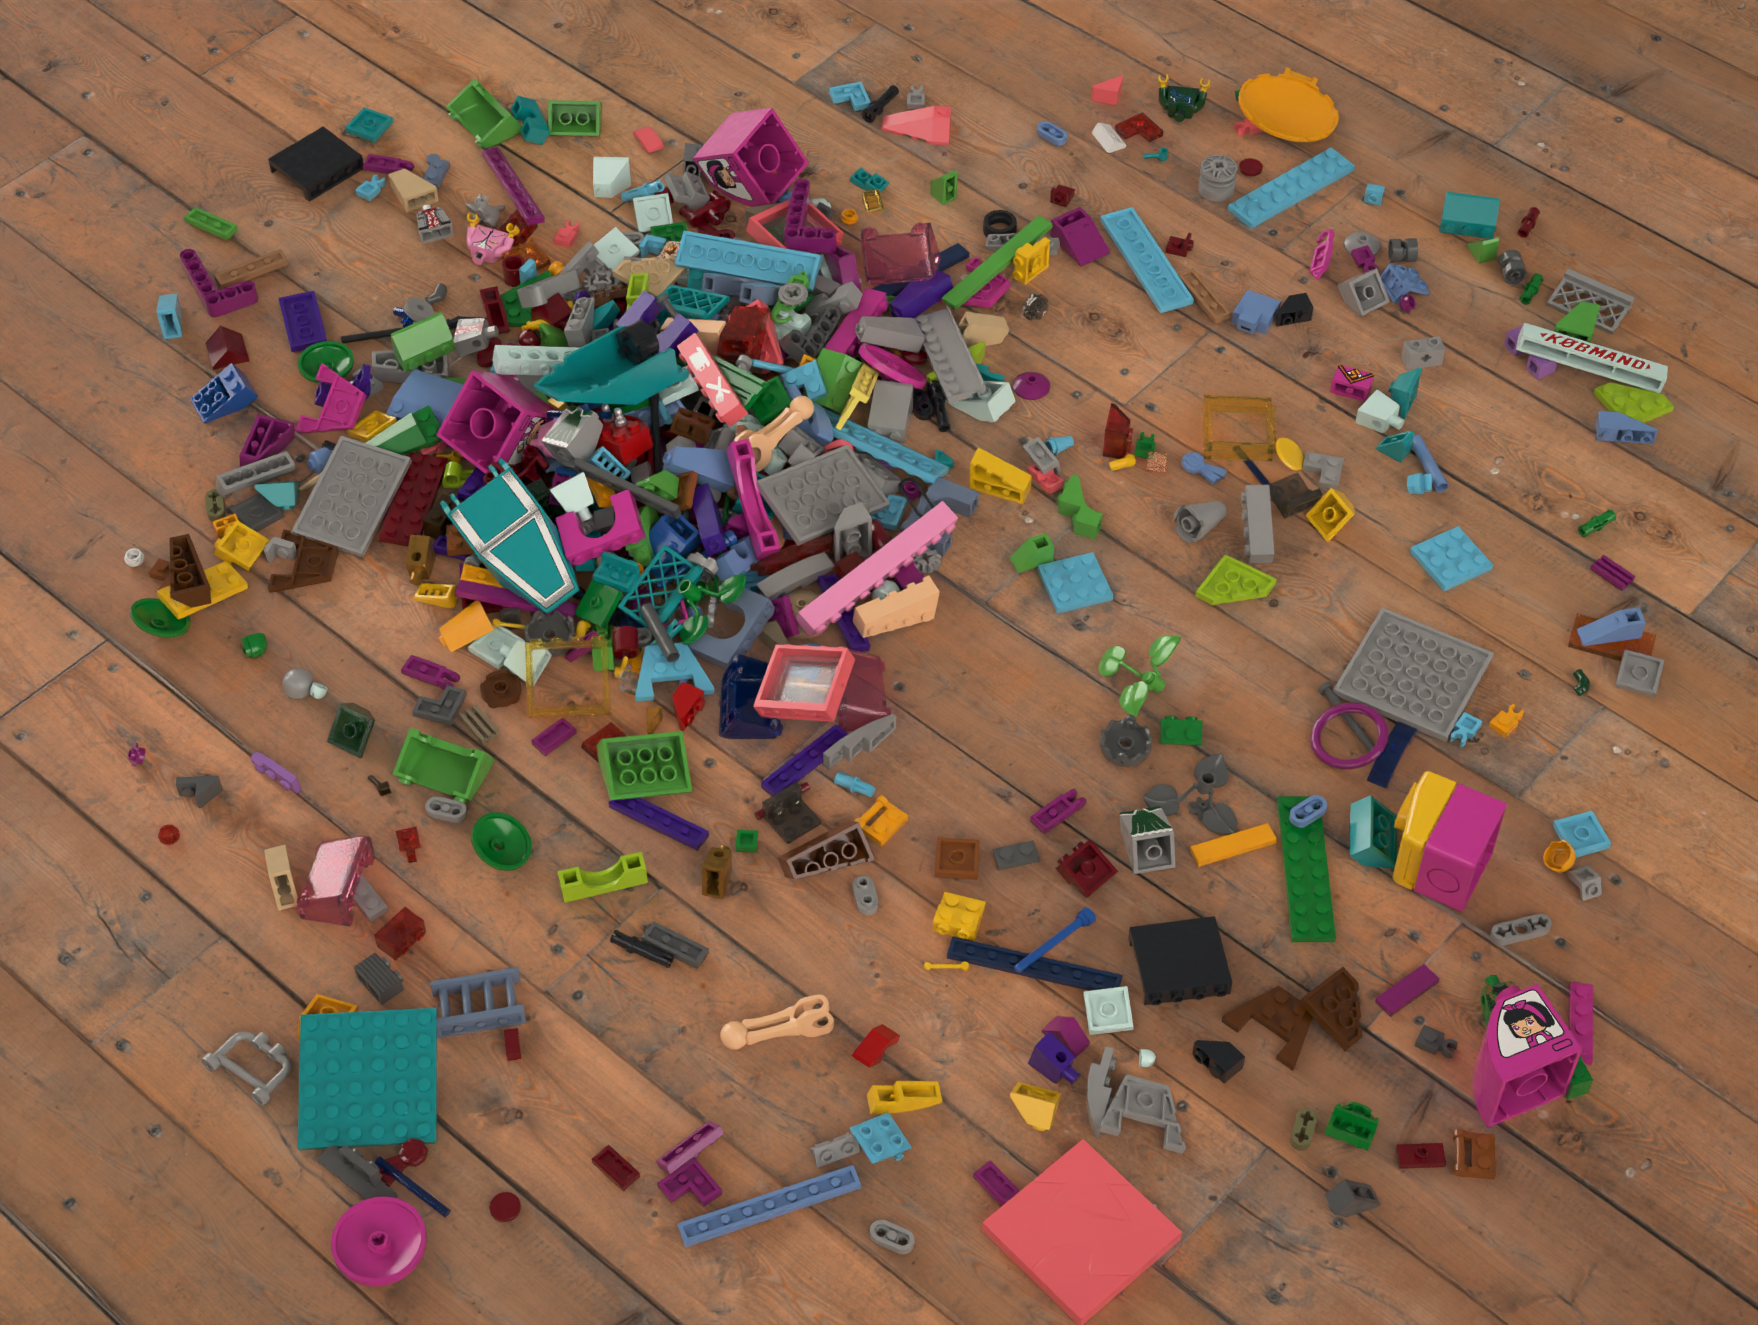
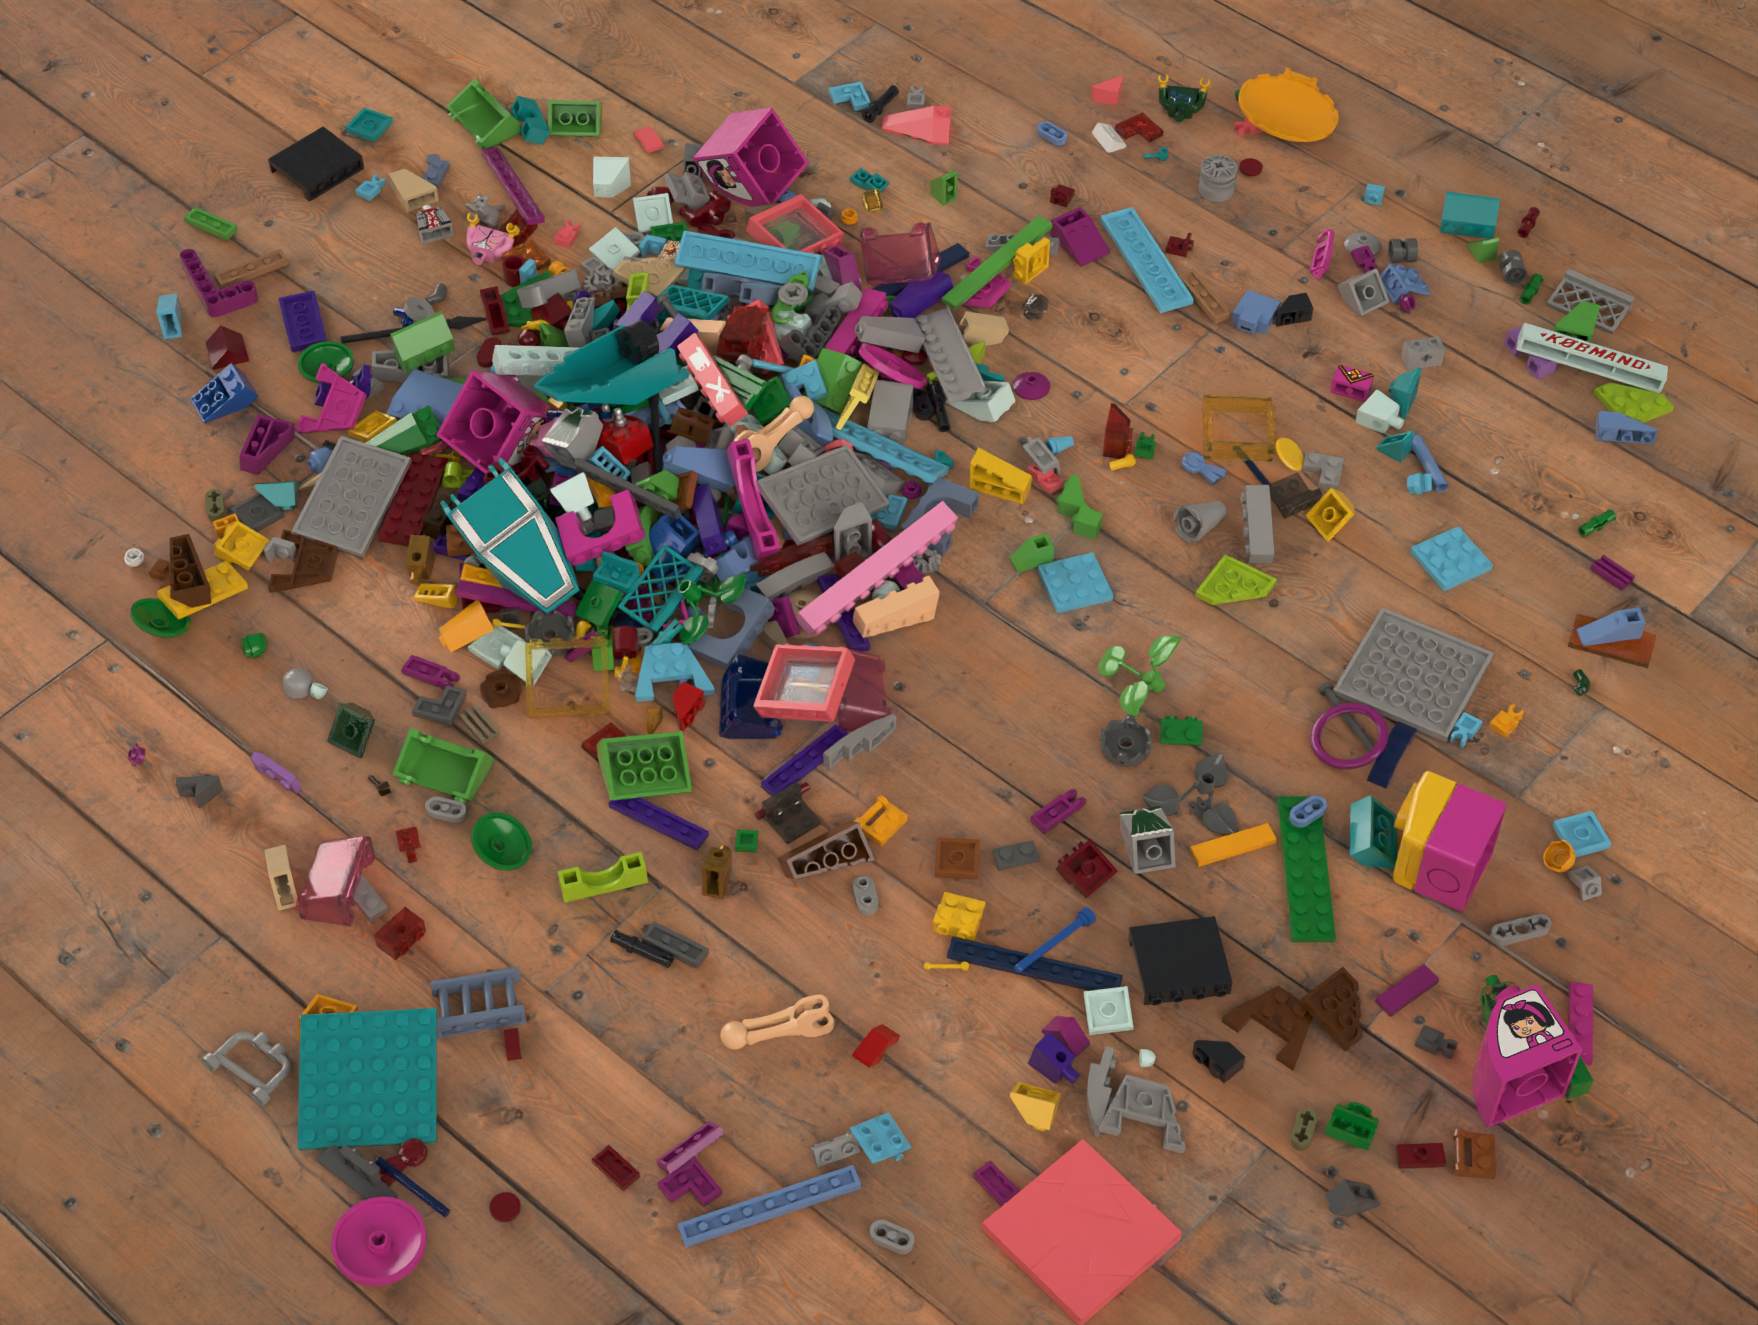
(166, 831): clear red plate -> none
(254, 473): light grey brick -> none
(379, 978): dark grey brick -> none
(386, 164): magenta hinge -> none
(473, 335): light grey torso -> none
(554, 736): magenta plate -> none
(582, 258): light grey hinge -> none
(646, 190): medium azure pin -> none
(659, 632): dark grey piece -> none
(804, 238): magenta beam -> none
(854, 784): medium azure axle -> none
(903, 1096): yellow slope -> none
(909, 501): black piece -> none
(999, 216): black tyre -> none
(1157, 461): clear orange tile -> none
(1291, 188): medium azure plate -> none
(1639, 673): light grey tile -> none

